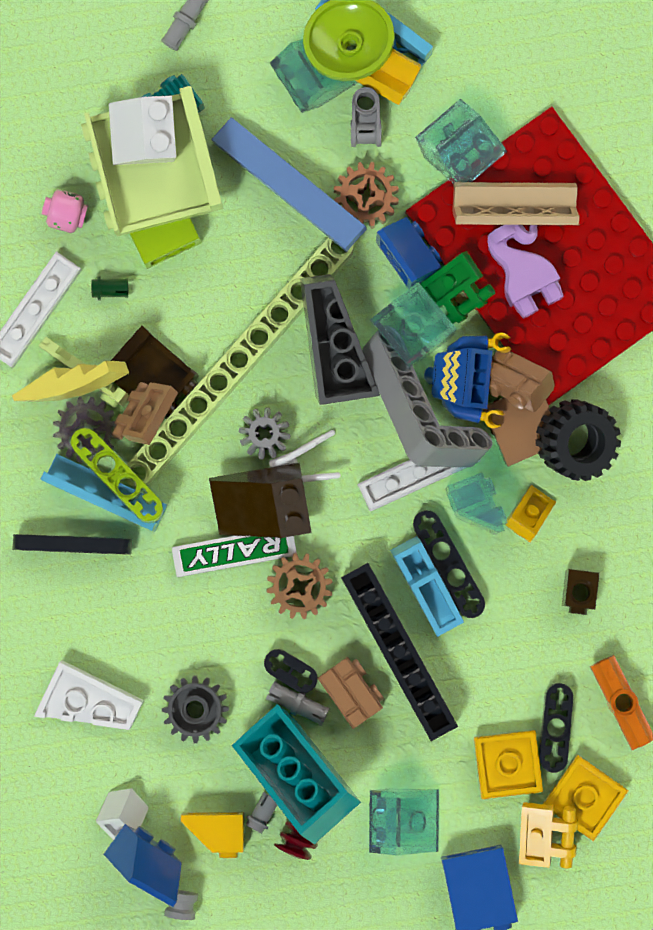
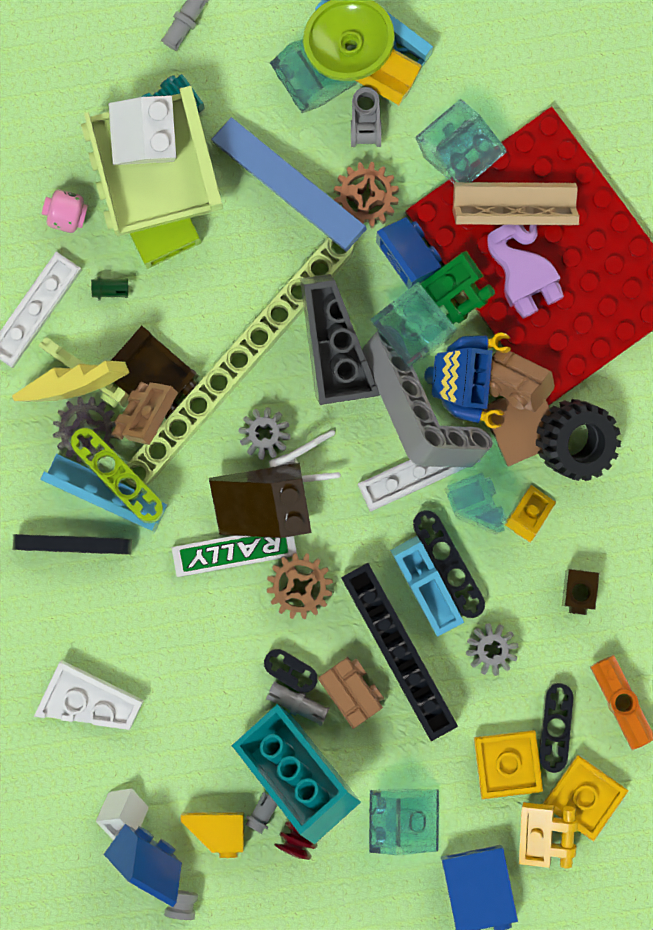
(178, 709): dark grey gear -> none
(495, 659): none -> light grey gear

